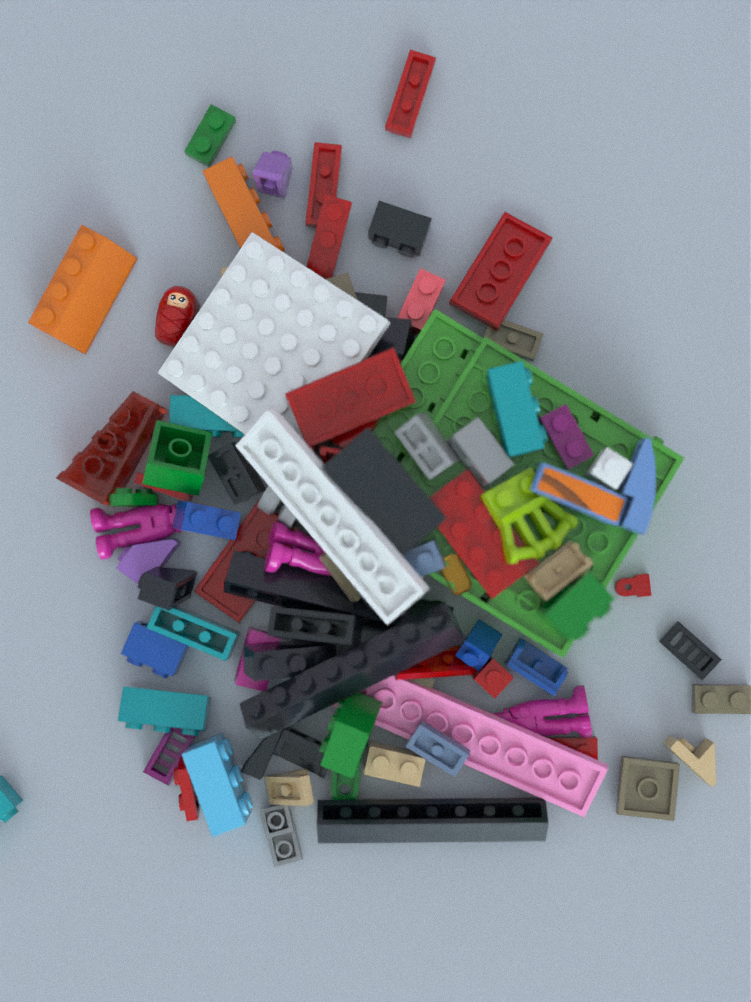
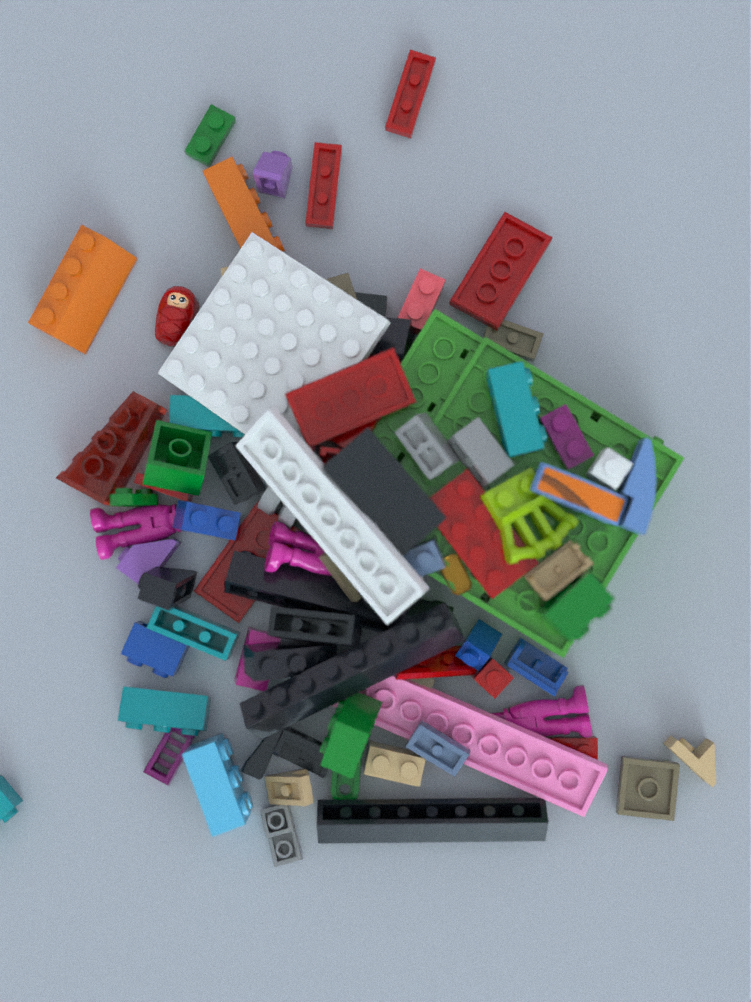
(187, 799): red plate -> none
(329, 236): red plate -> none
(399, 229): black brick -> none
(638, 586): red piece -> none
(707, 668): black slope -> none
(721, 699): dark tan plate -> none

